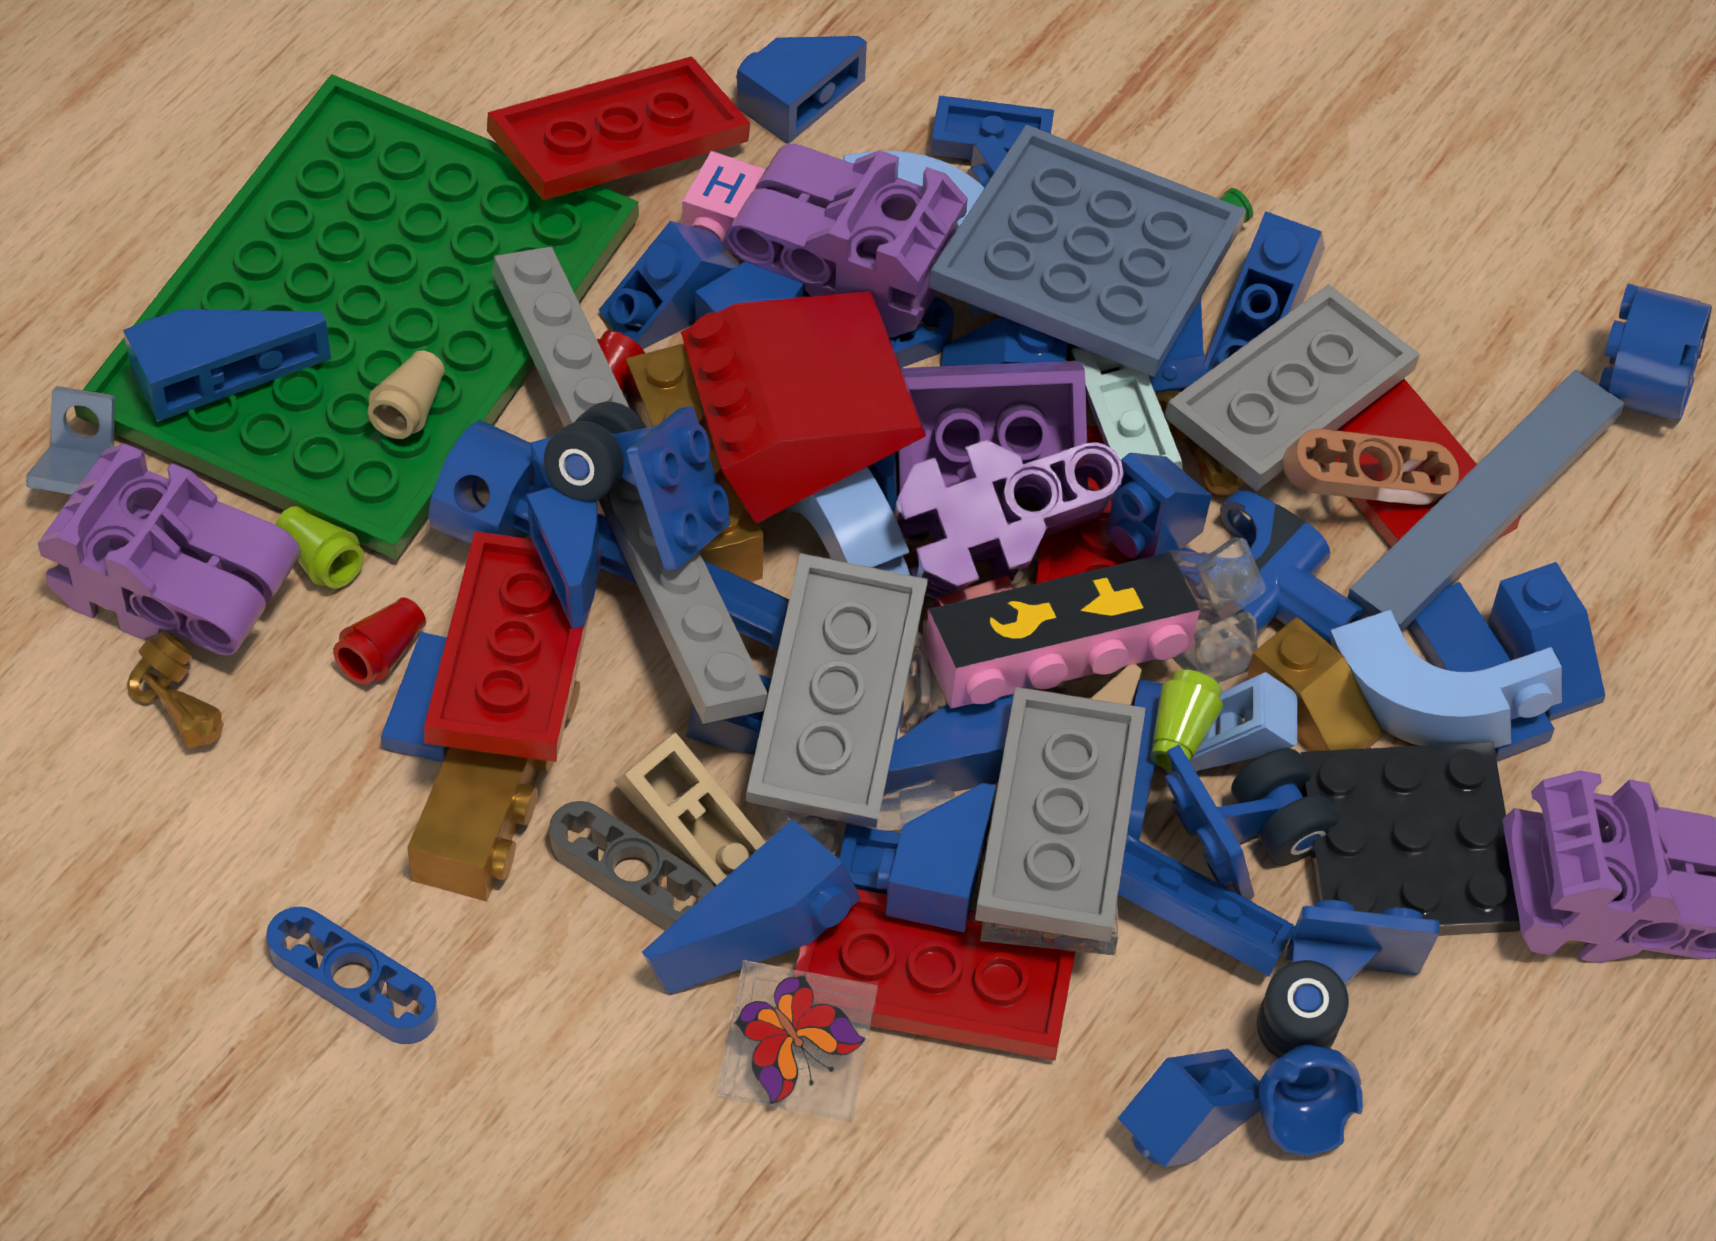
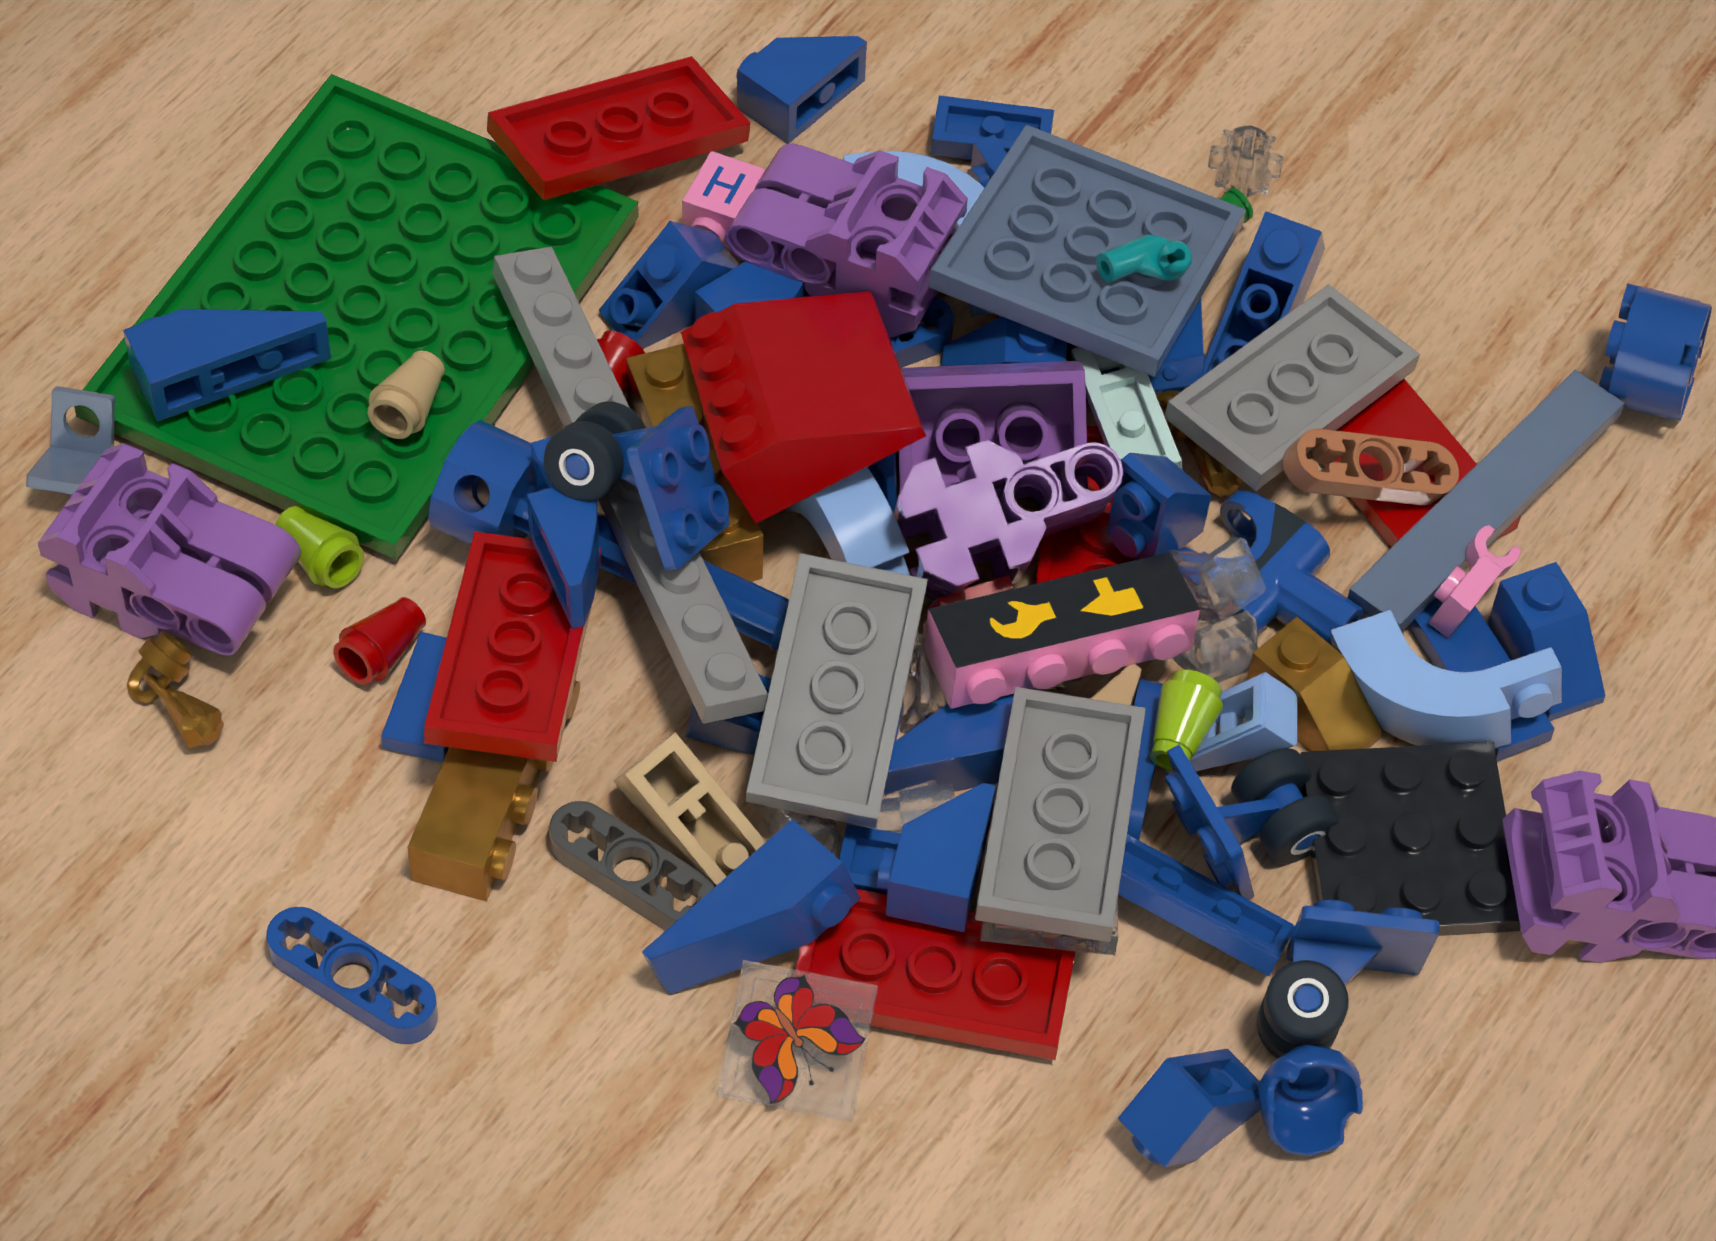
(1146, 256): none -> teal arm
(1245, 160): none -> clear gear
(1463, 589): none -> bright pink plate

